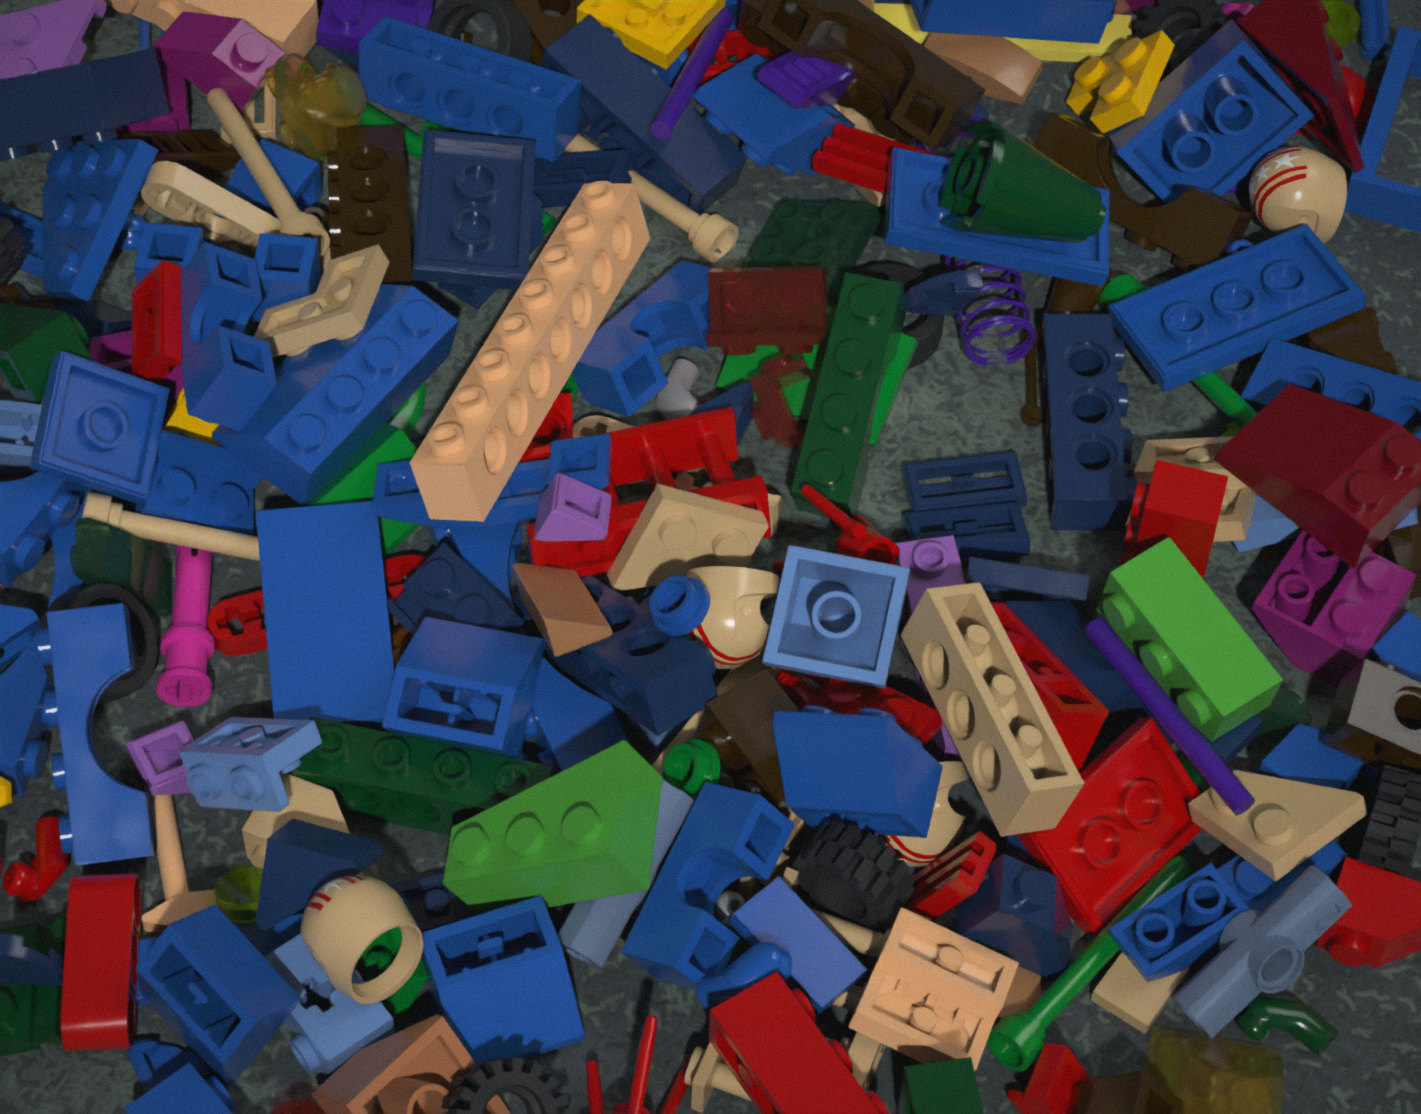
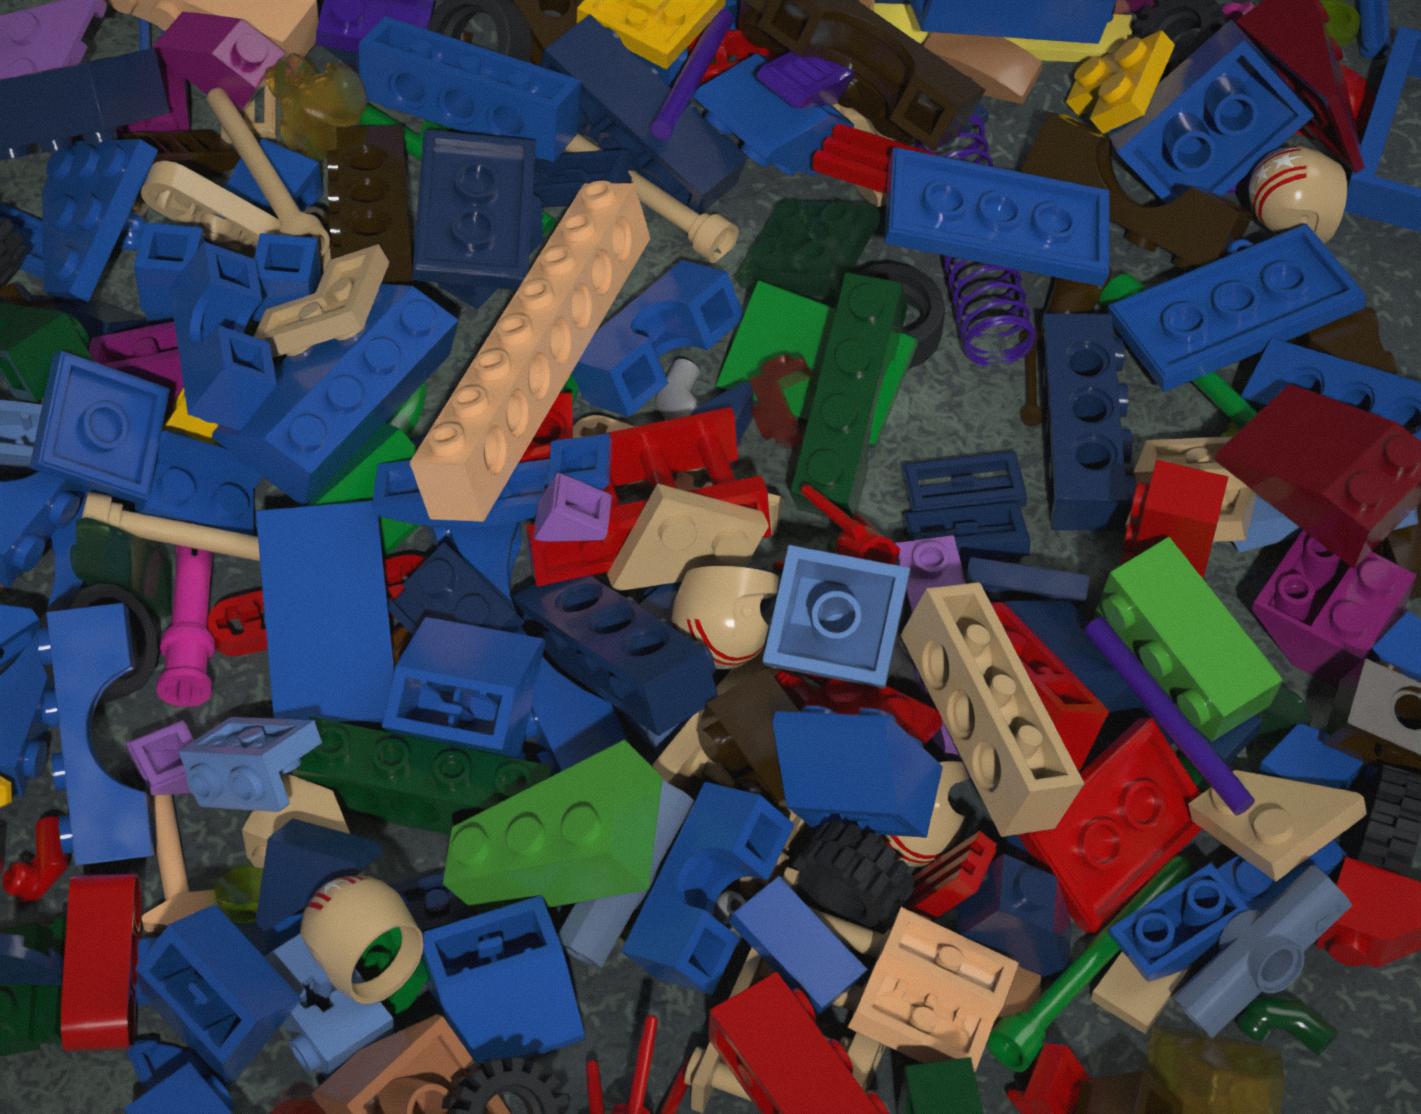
(157, 323): red tile -> none
(560, 607): medium nougat slope -> none
(679, 605): blue plate -> none
(691, 765): green plate -> none
(750, 968): blue arm -> none
(767, 309): clear red bracket -> none
(944, 293): dark blue tile -> none
(1017, 191): dark green cone -> none

